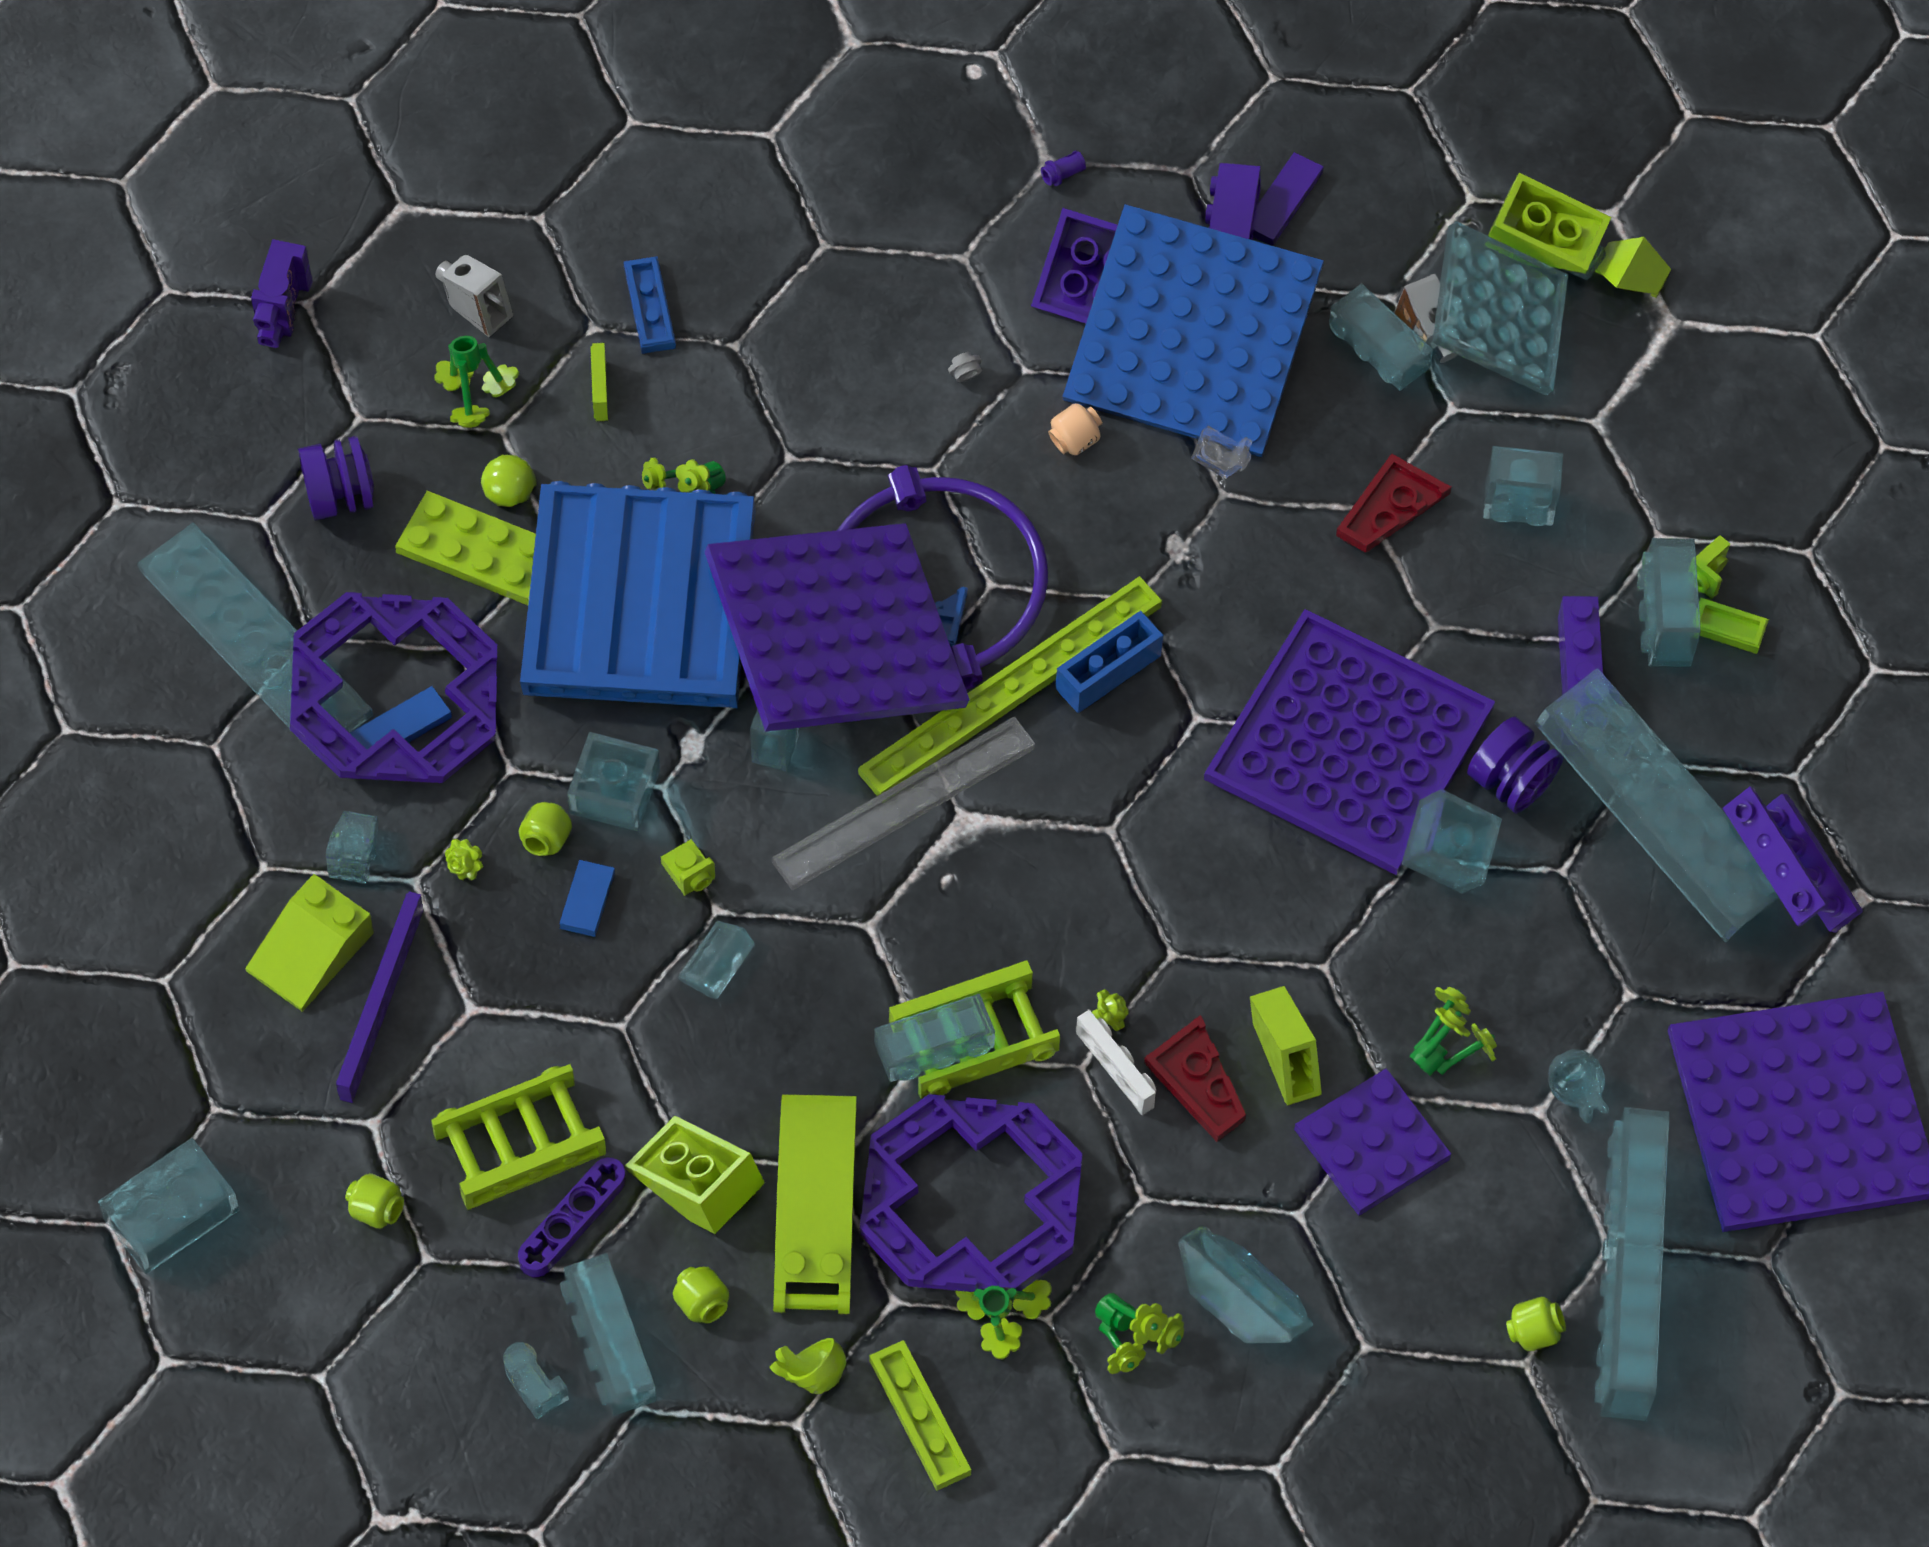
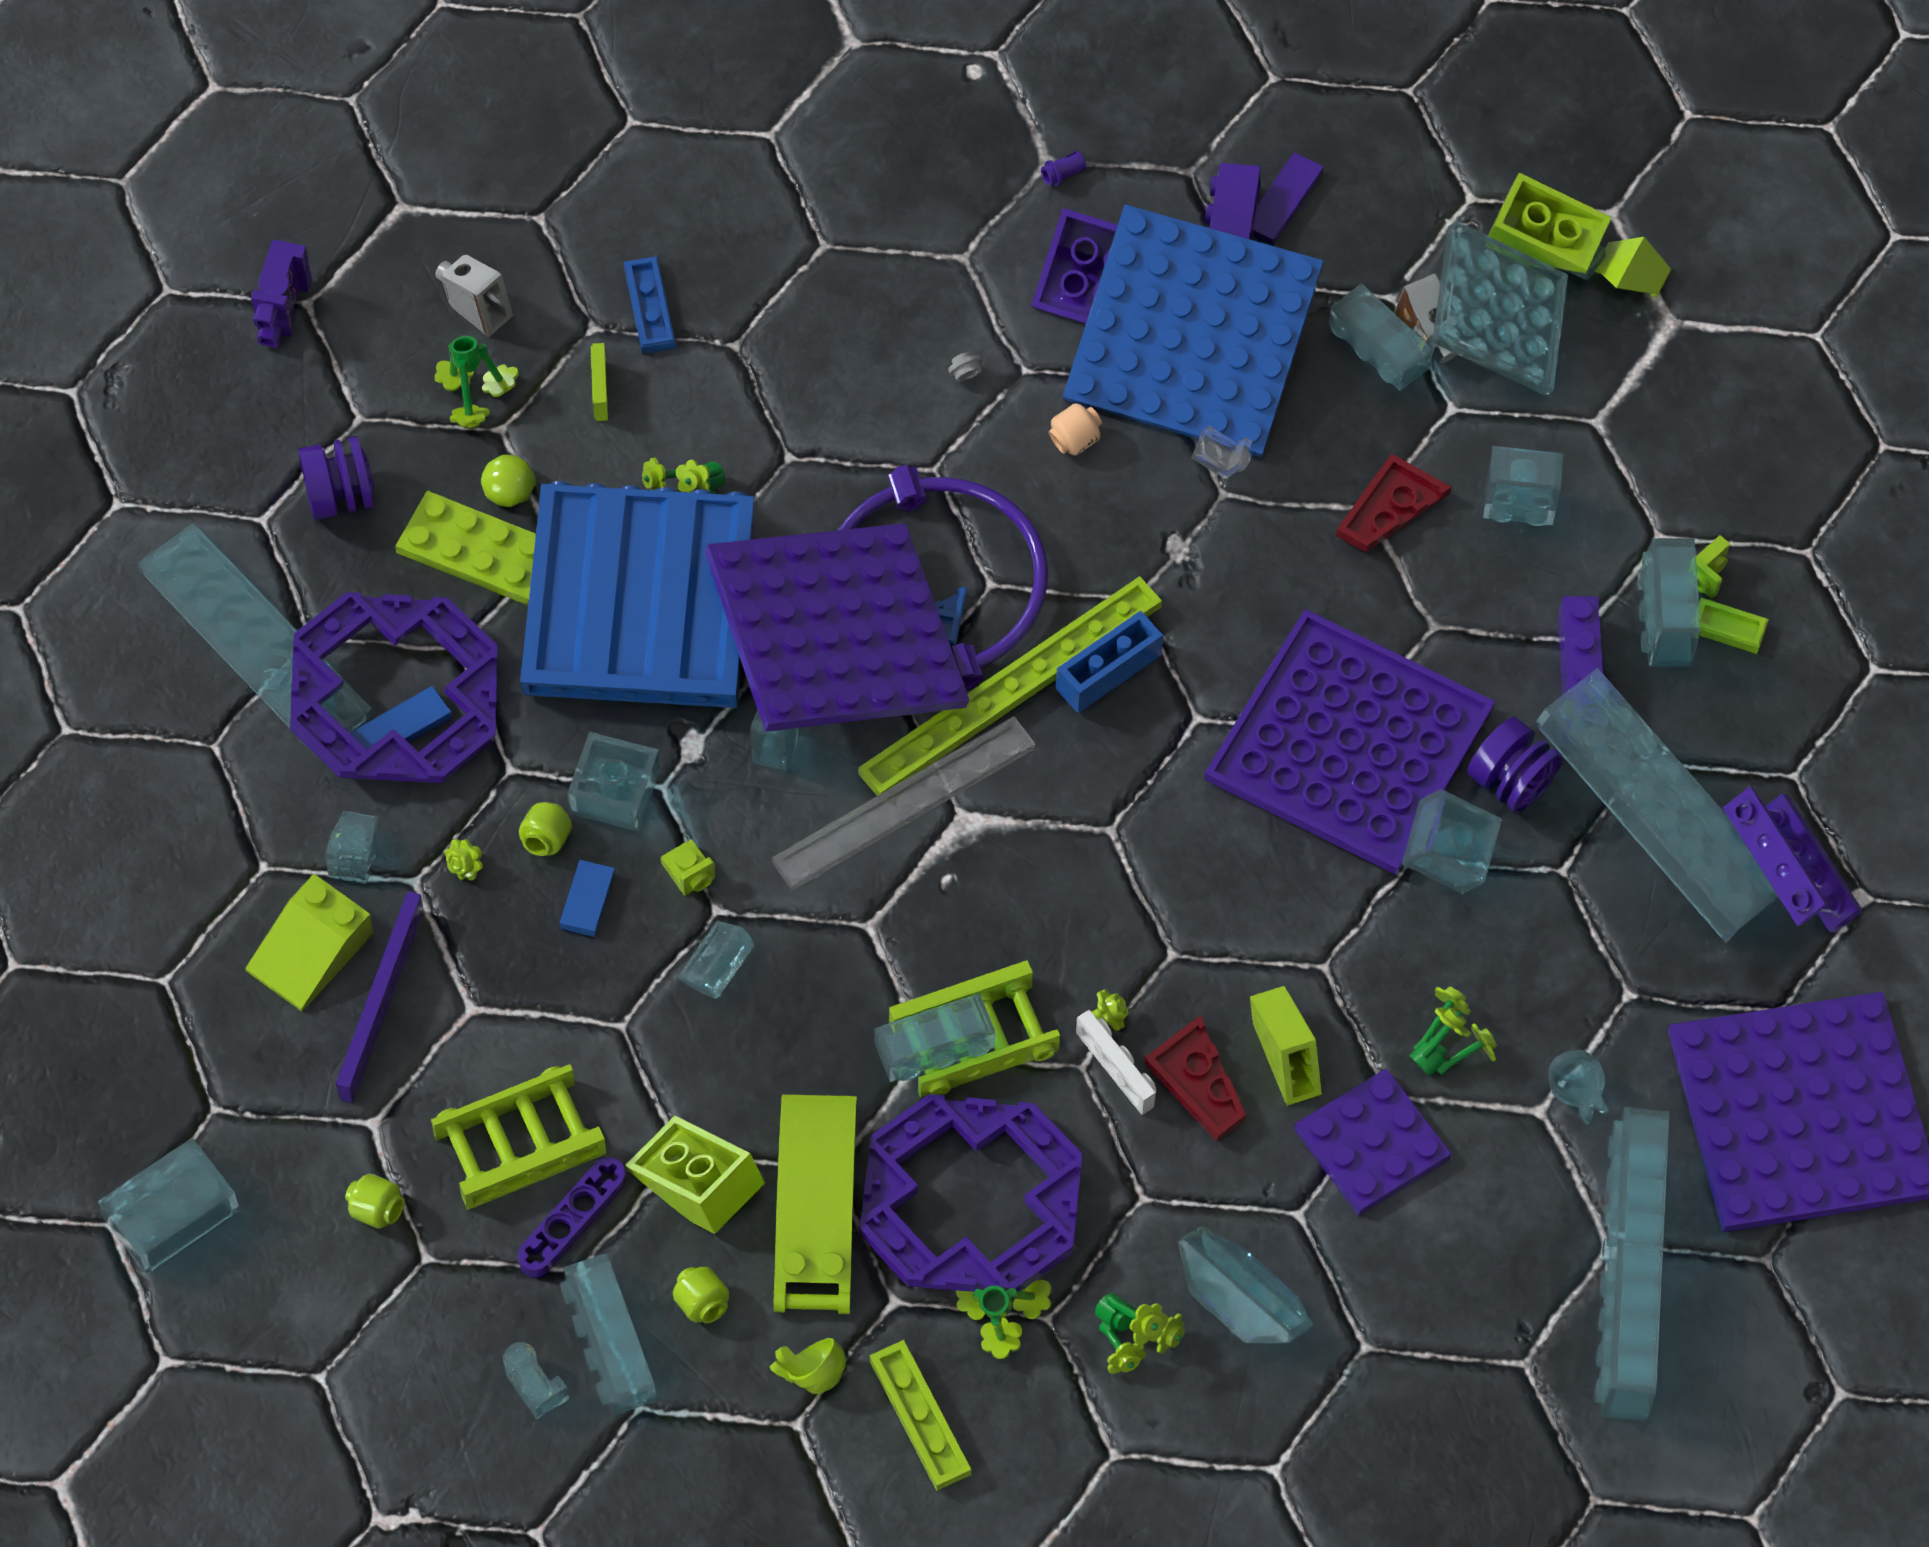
(1536, 1324): lime head -> none

